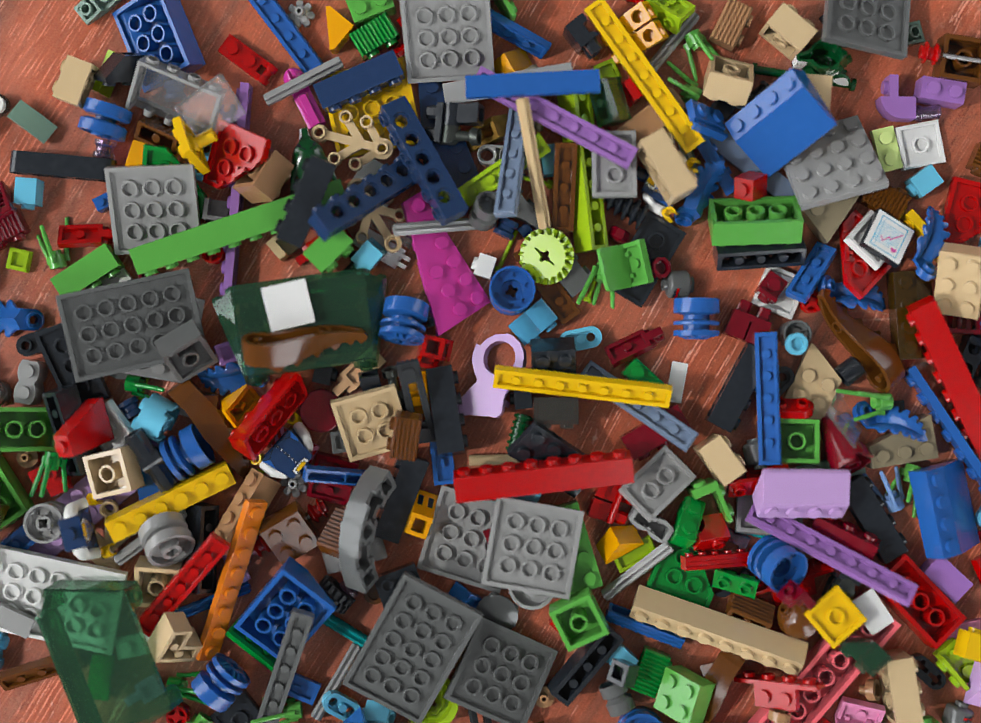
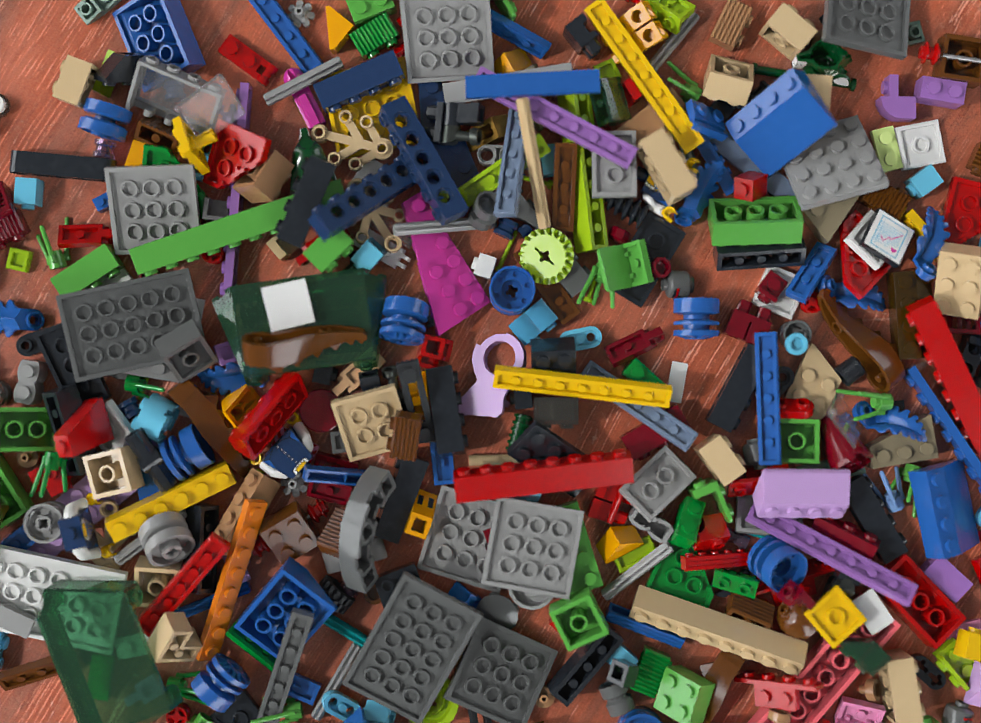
(32, 121): sand green slope -> none
(697, 41): bright green plant -> none
(927, 112): clear purple pin -> none

